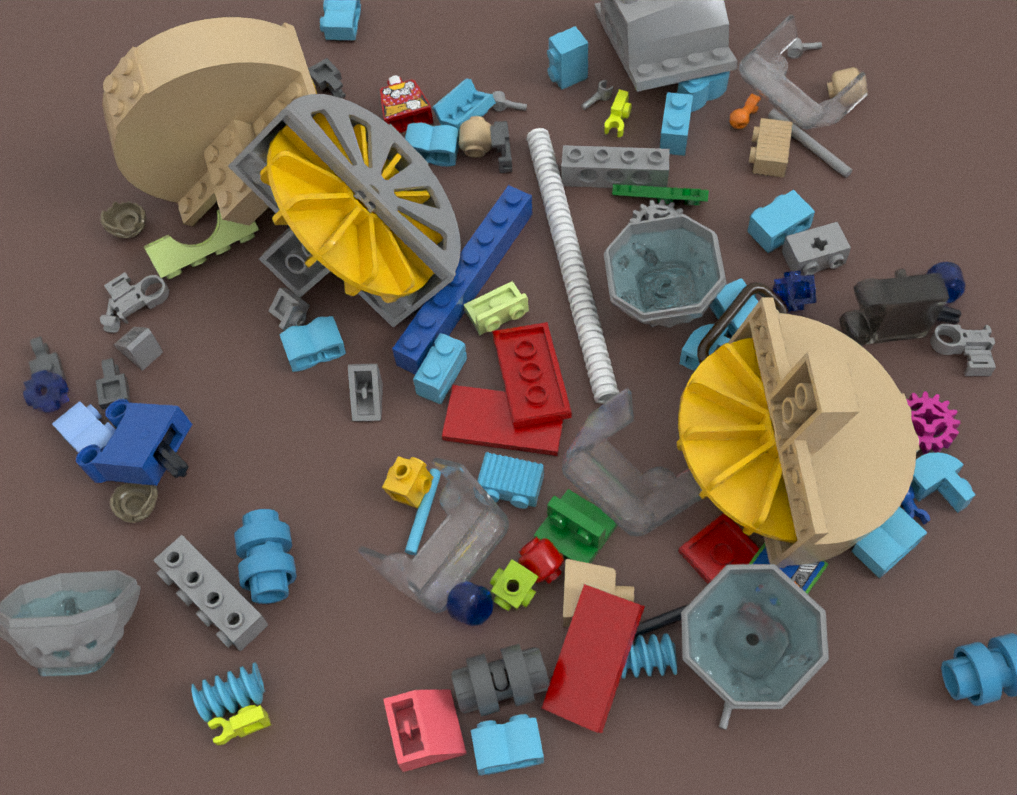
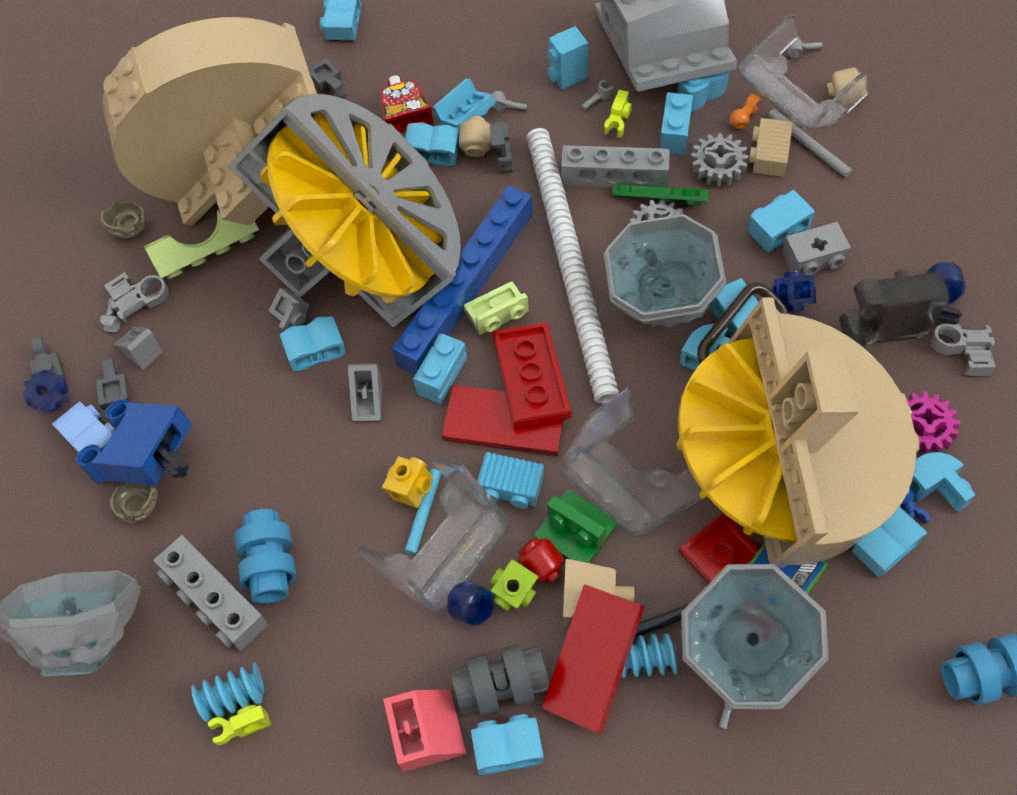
(719, 159): none -> light grey gear

